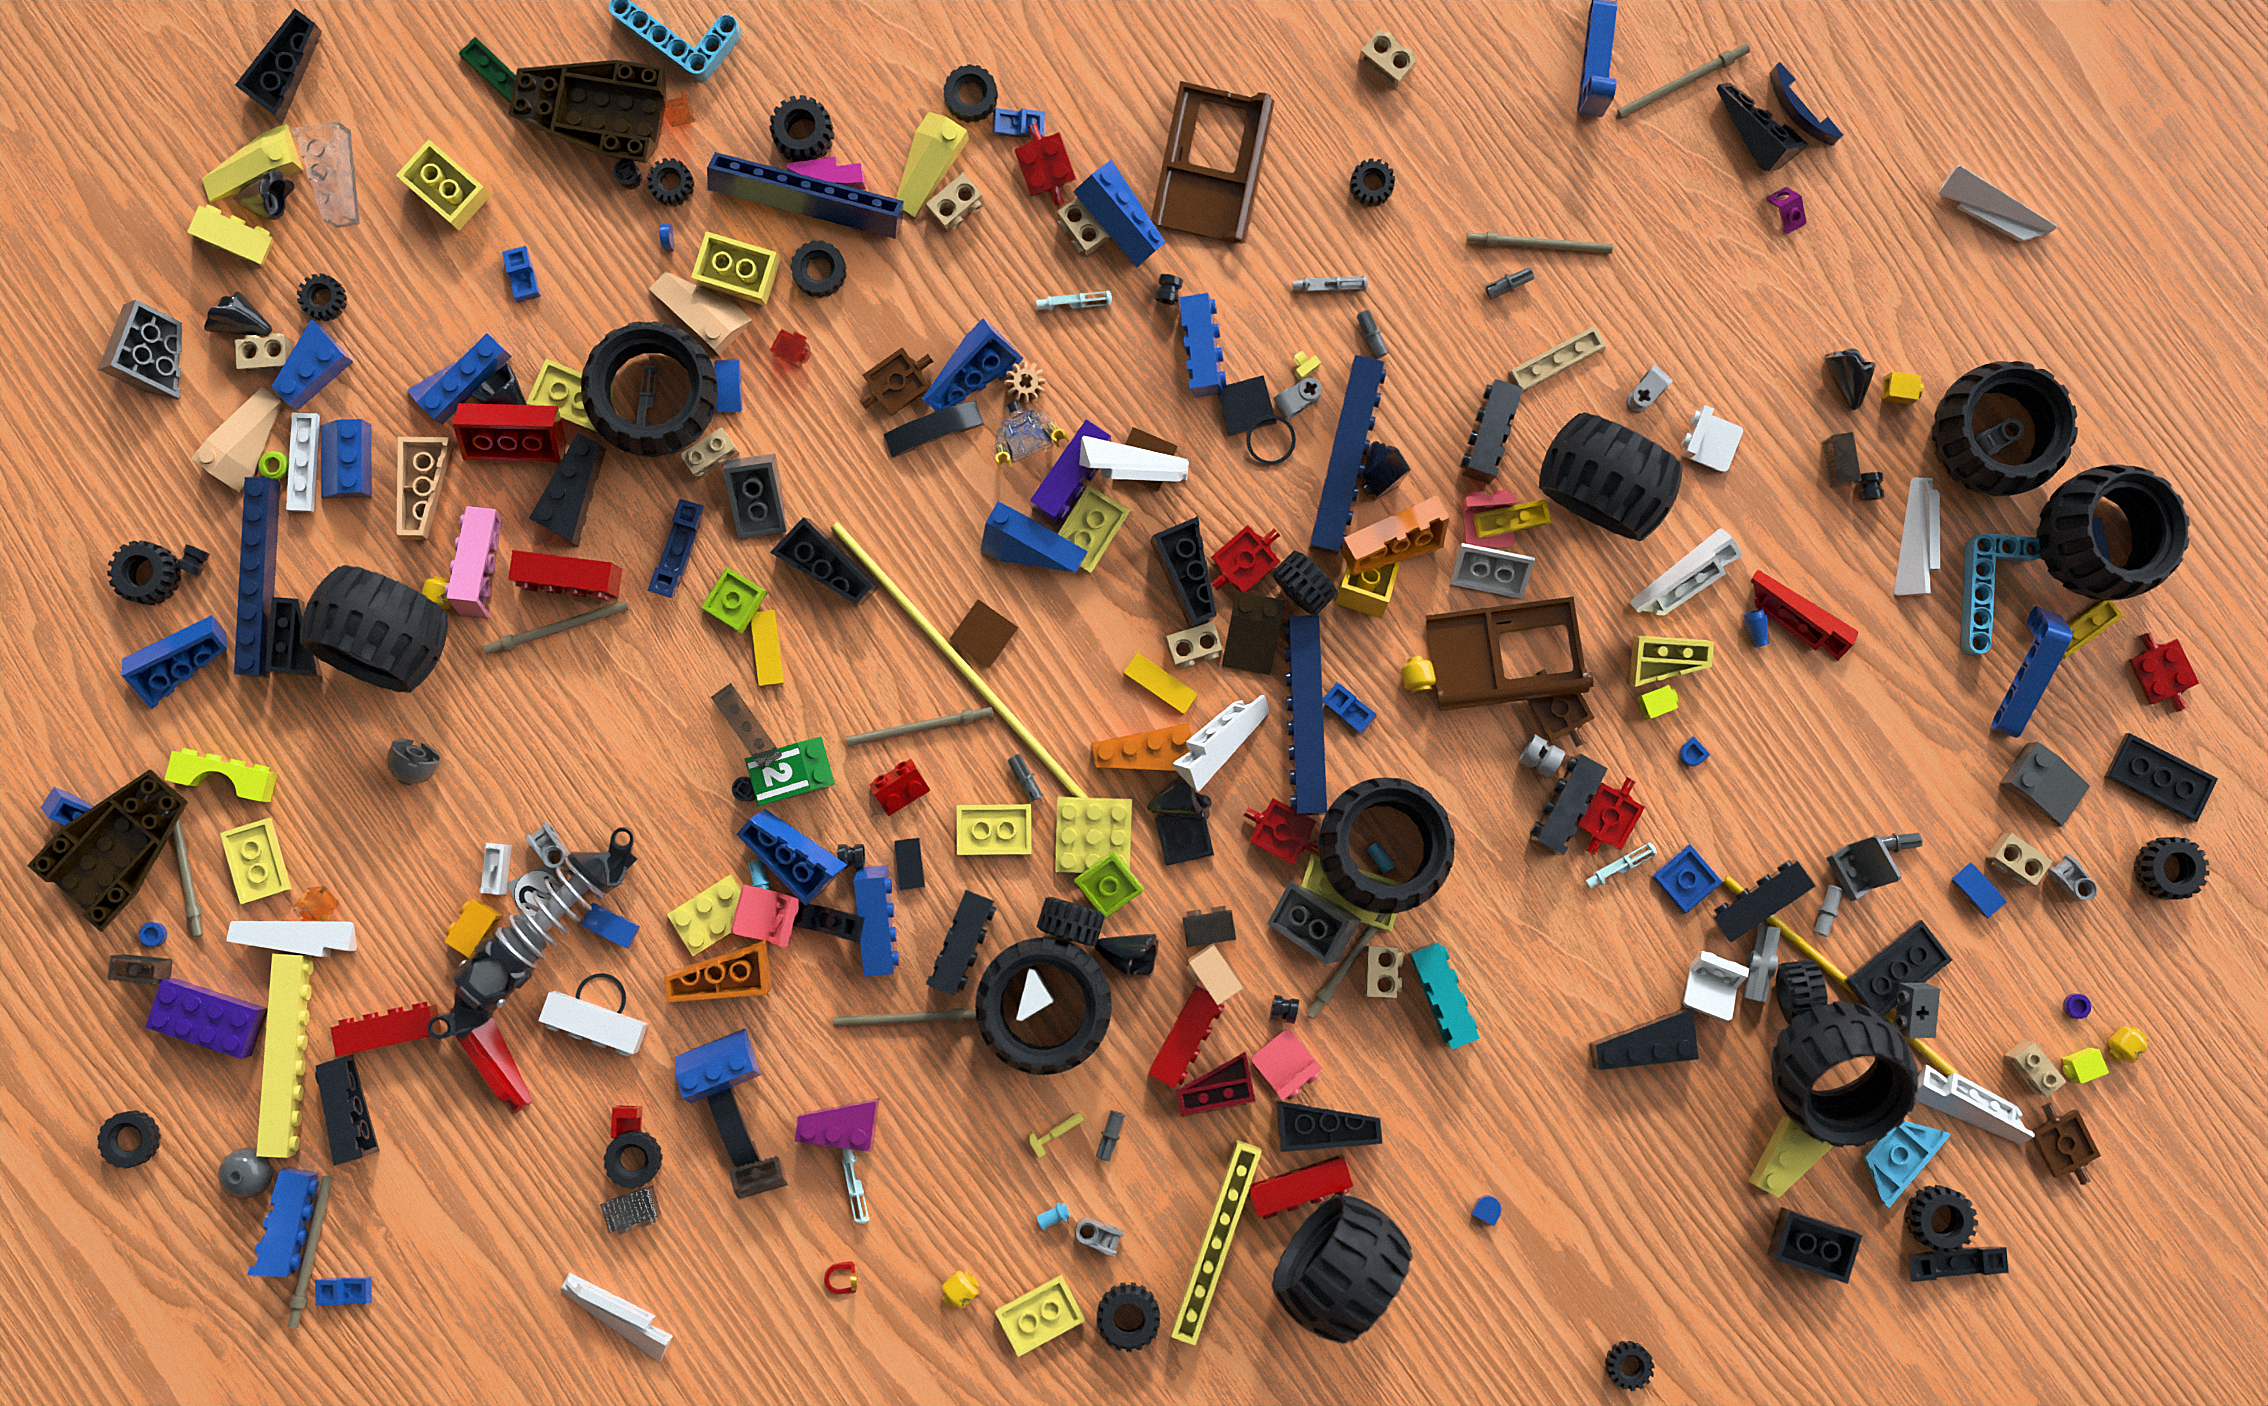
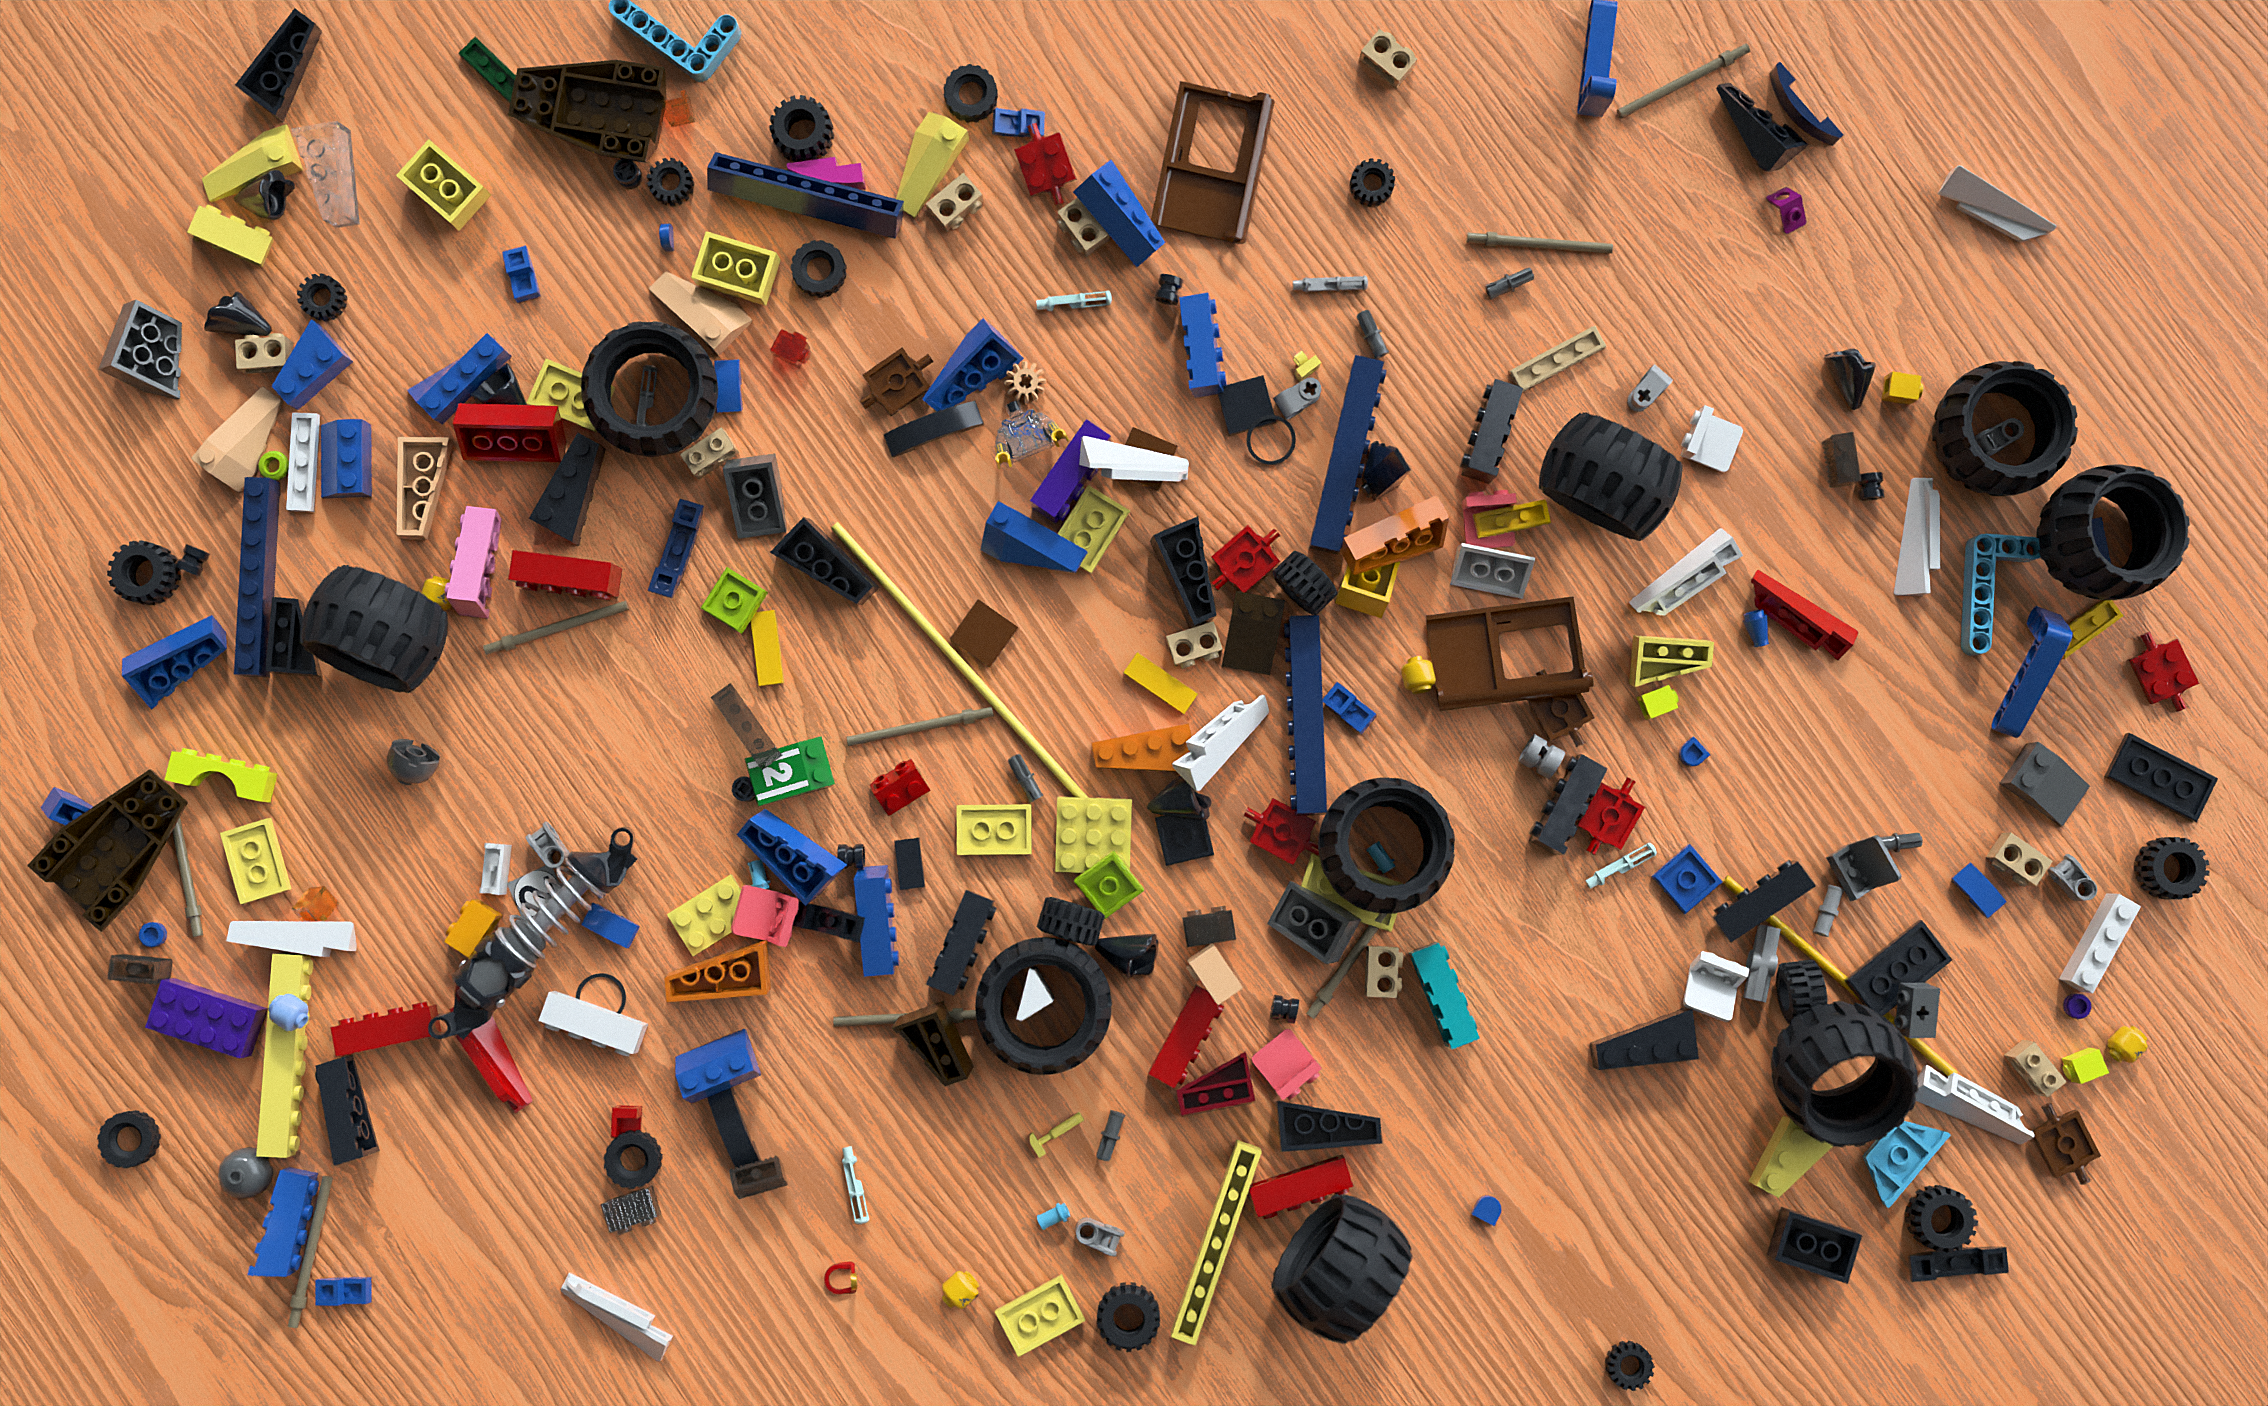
(288, 1012): none -> light blue head
(840, 1126): magenta wedge -> none
(937, 1041): none -> dark brown wedge
(2099, 943): none -> white brick

